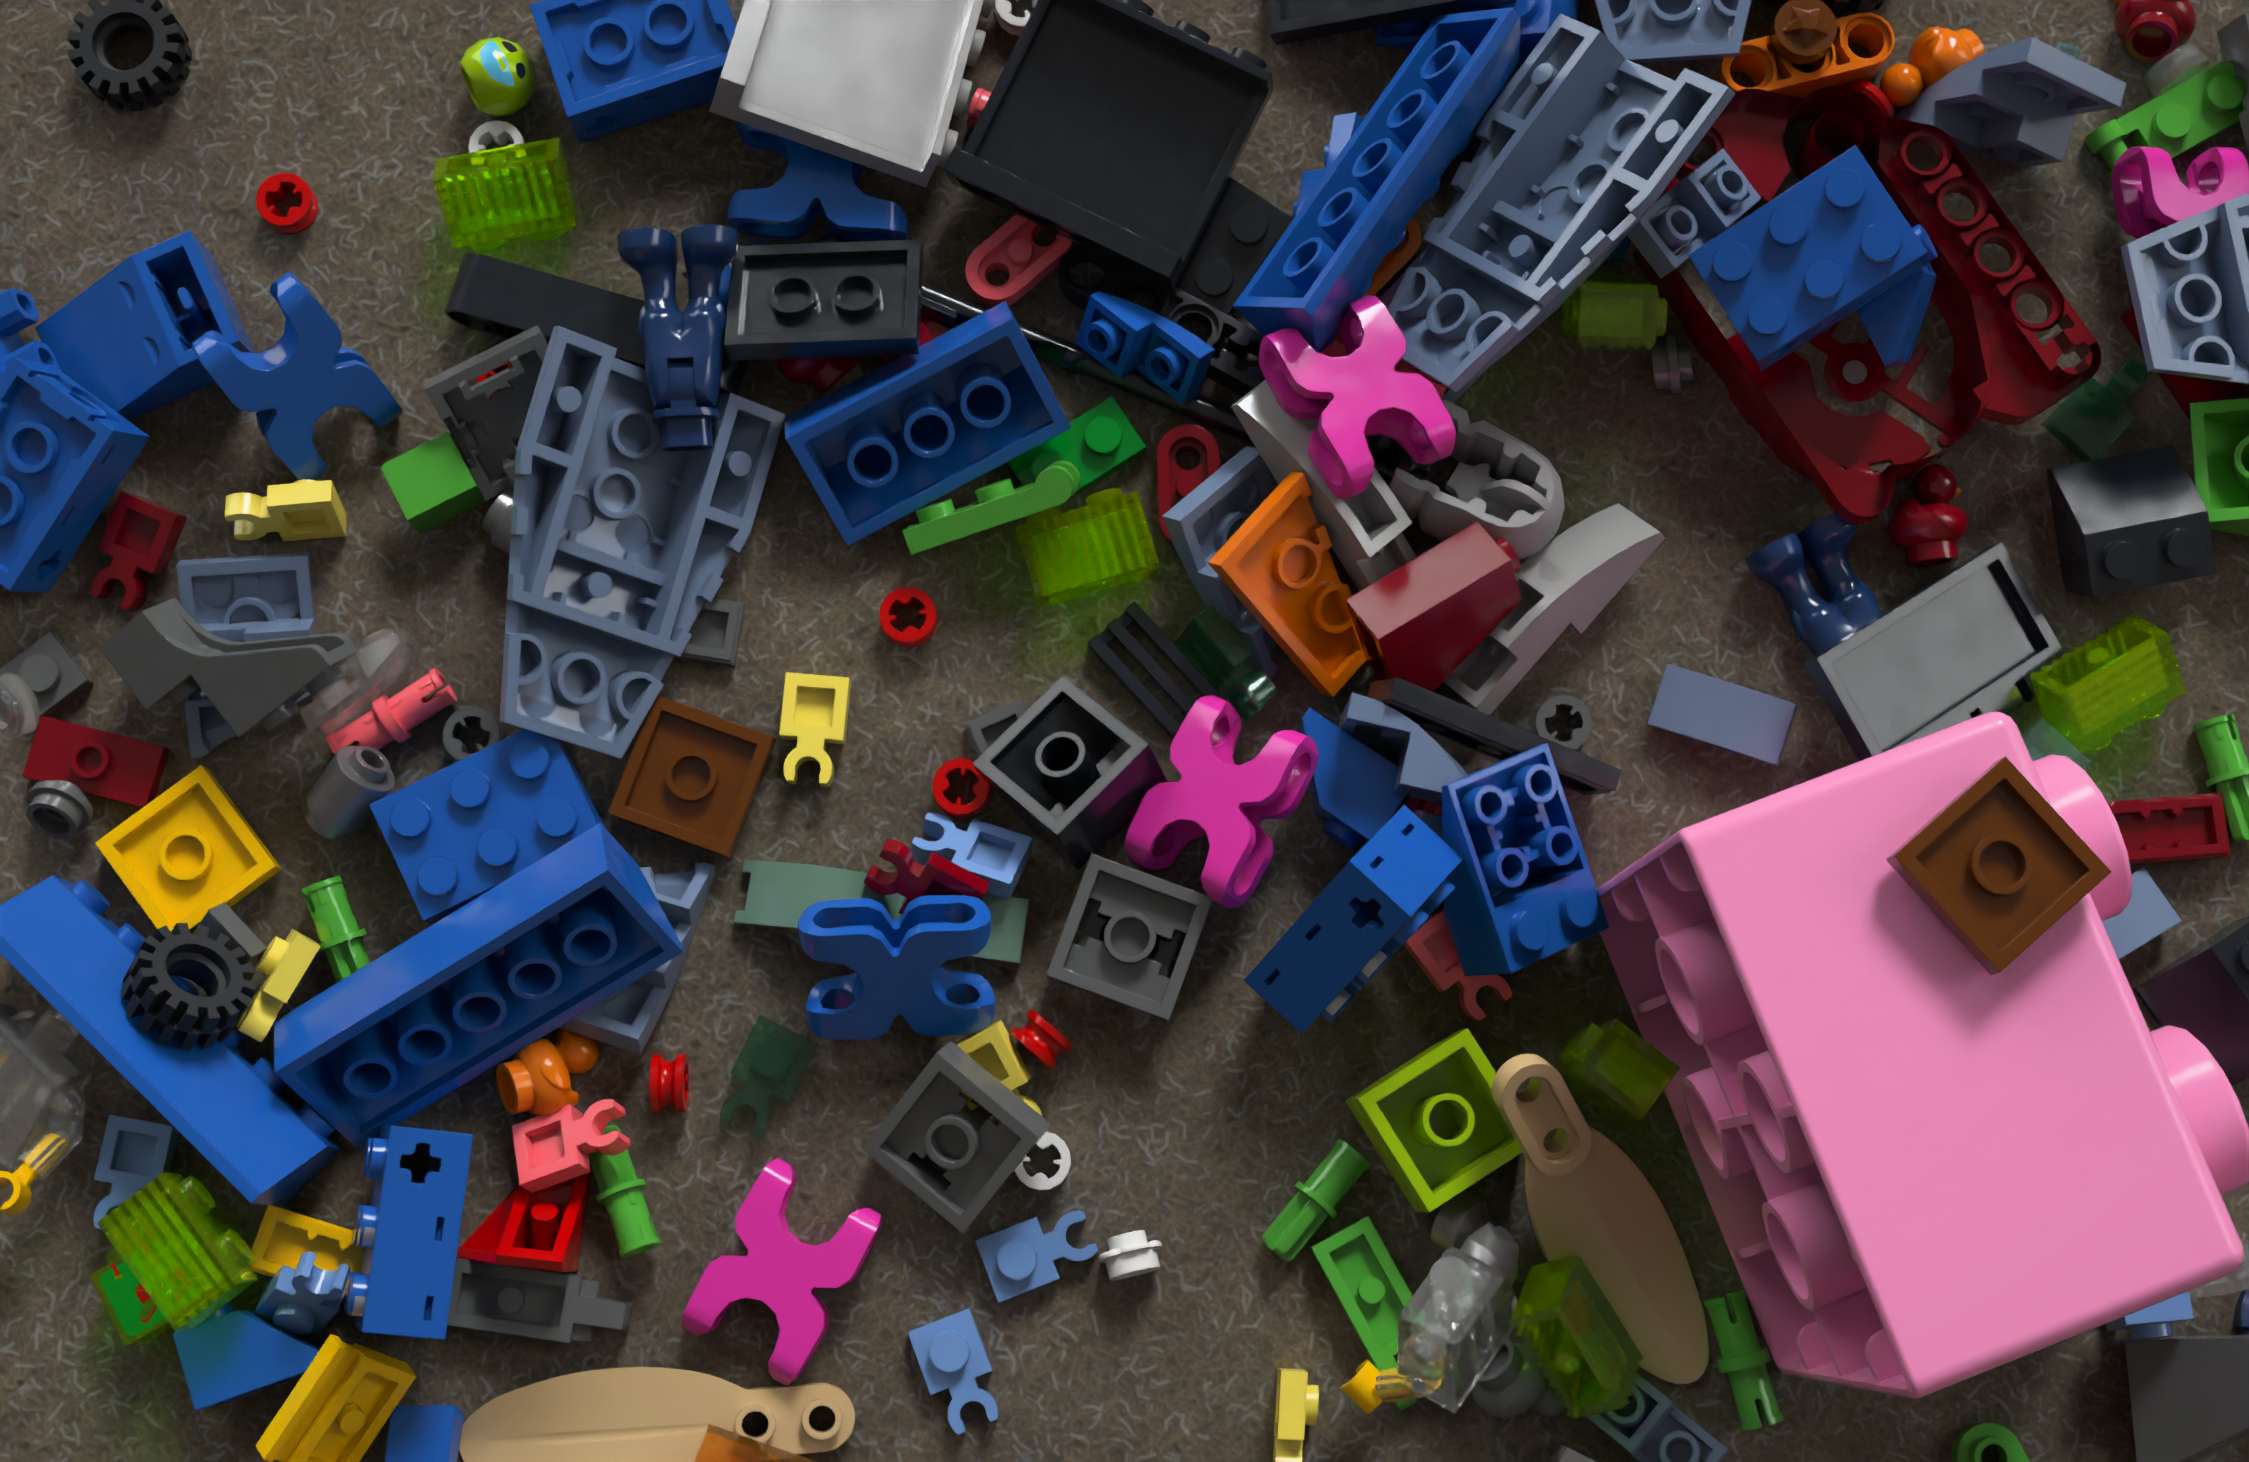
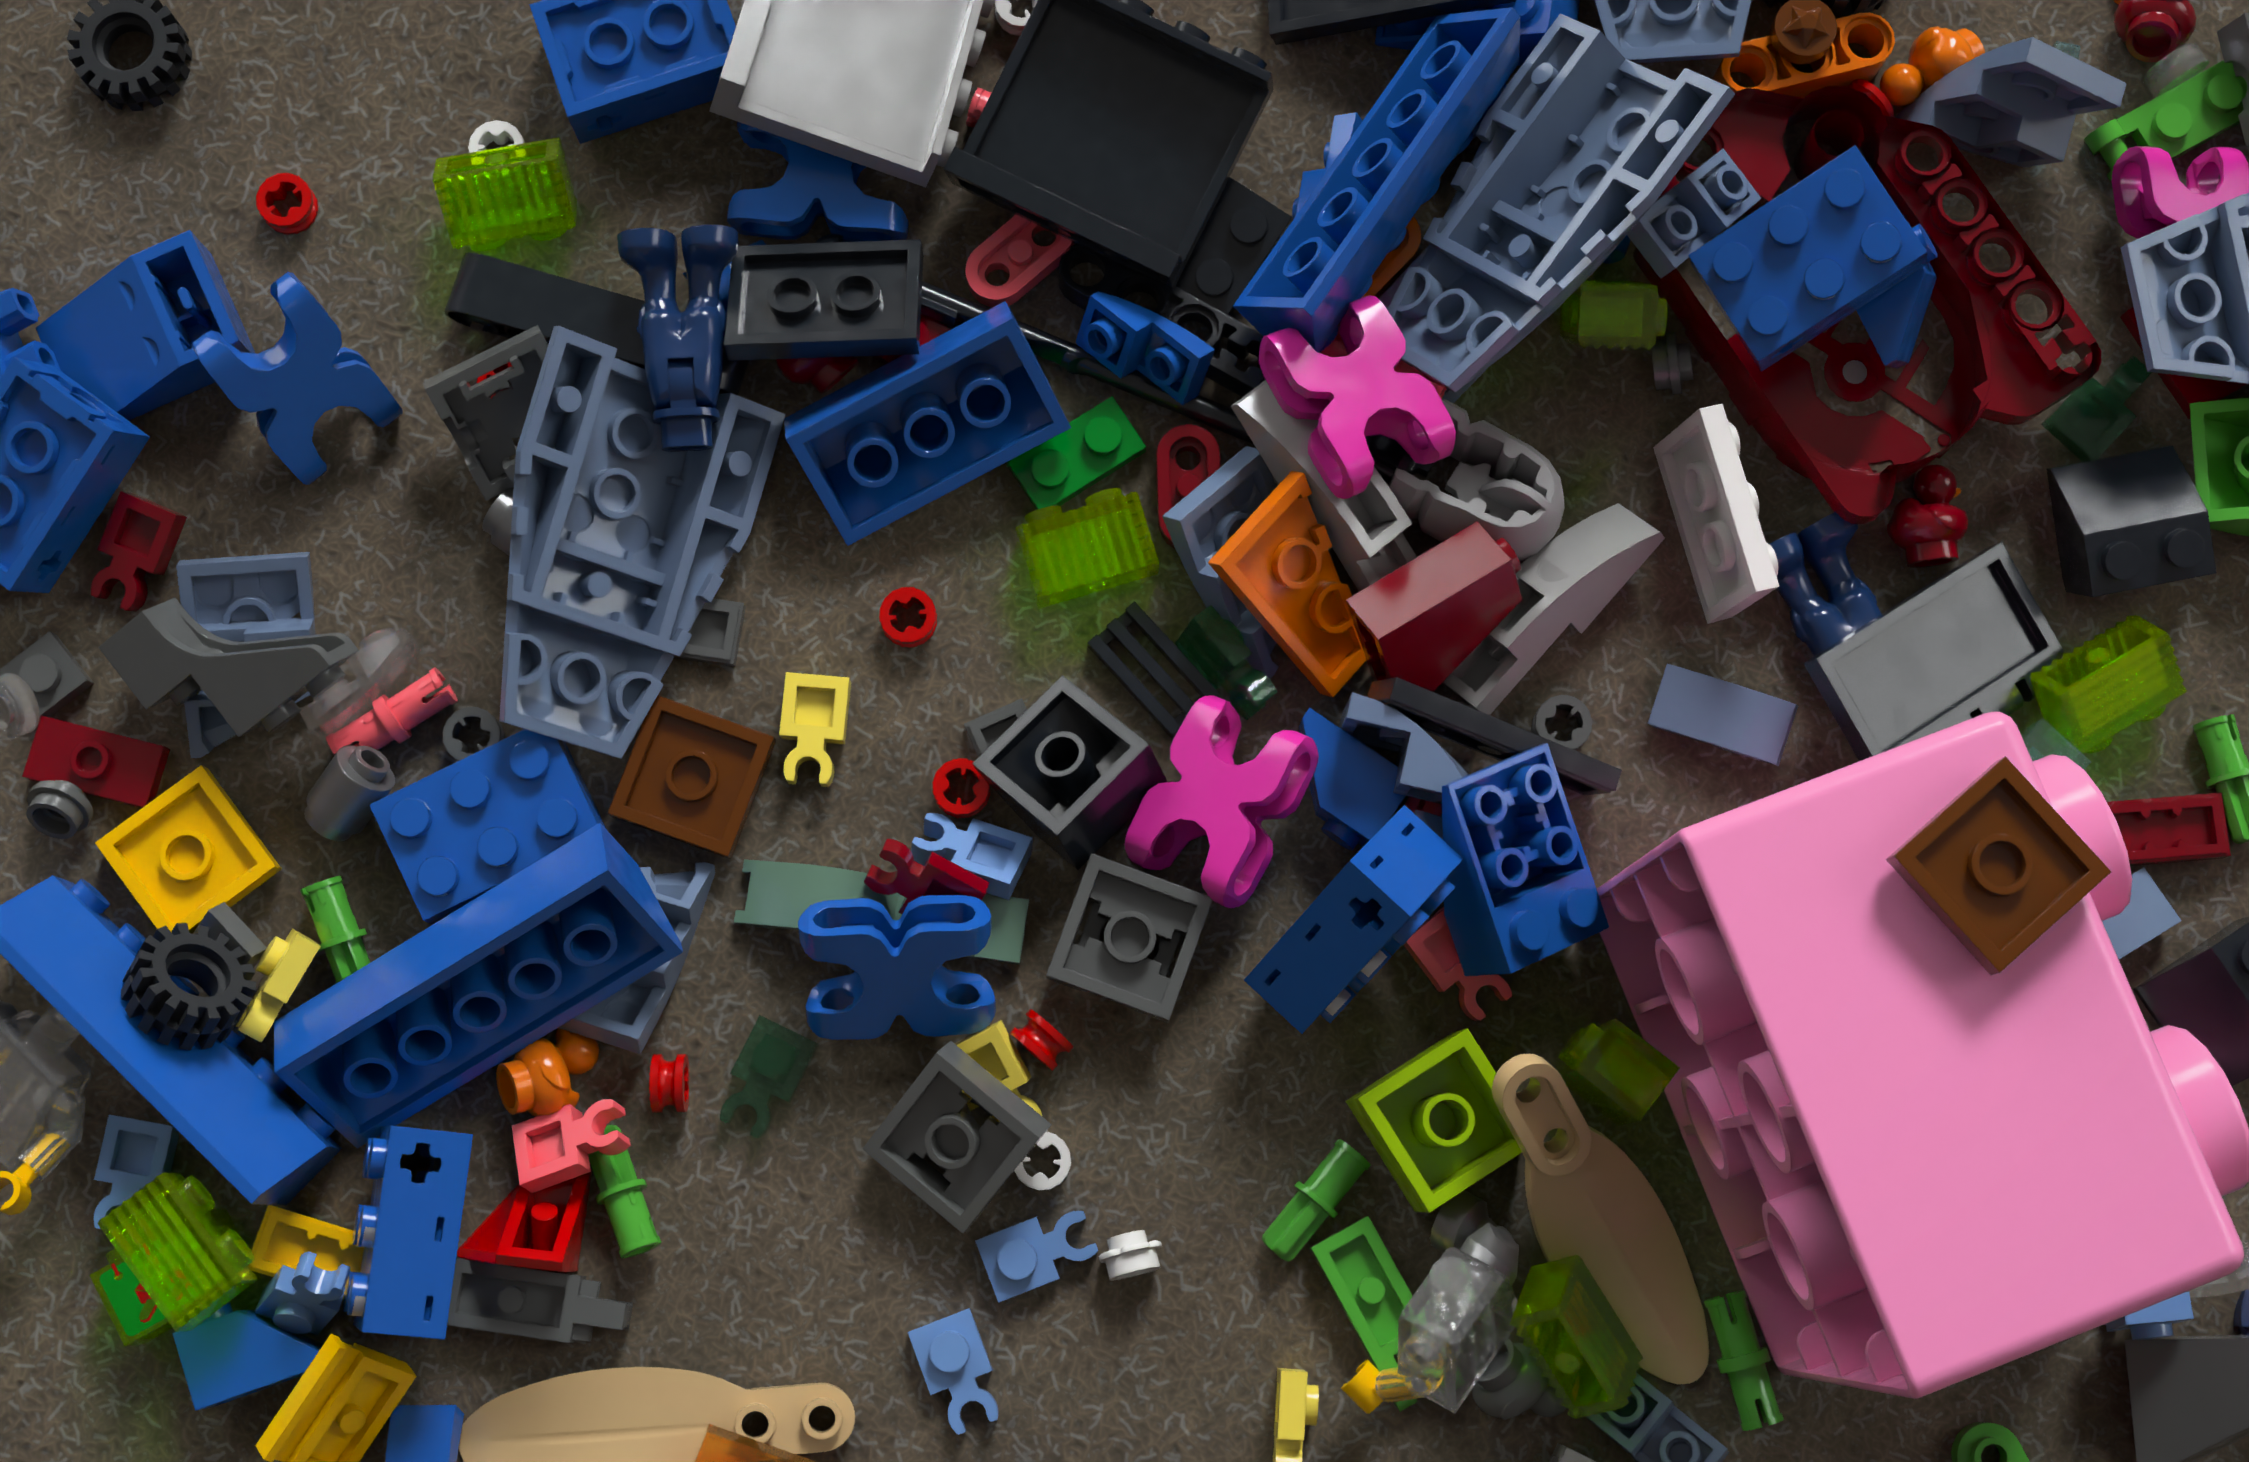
(294, 510): light yellow plate -> none
(432, 483): bright green panel -> none
(498, 76): lime piece -> none
(781, 1271): dark pink piece -> none
(995, 506): bright green plate -> none
(1716, 514): none -> white plate

